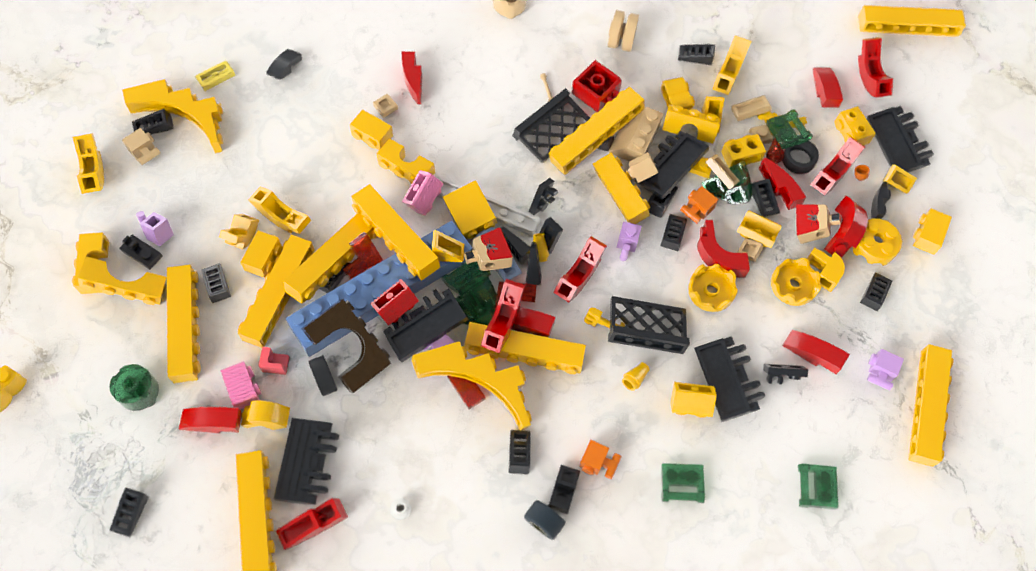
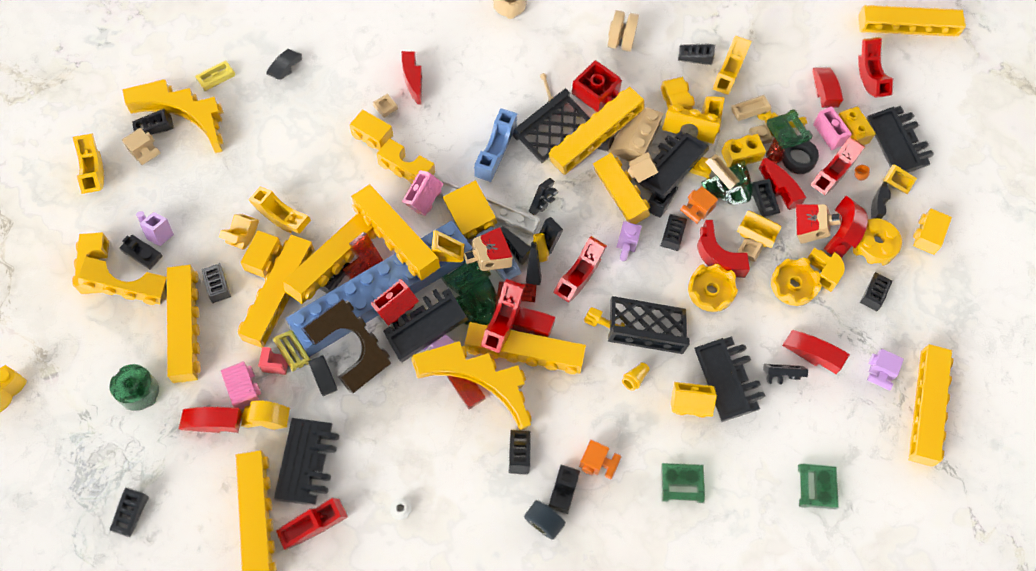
(299, 363): none -> light yellow tile
(490, 158): none -> medium blue arch
(832, 128): none -> bright pink brick

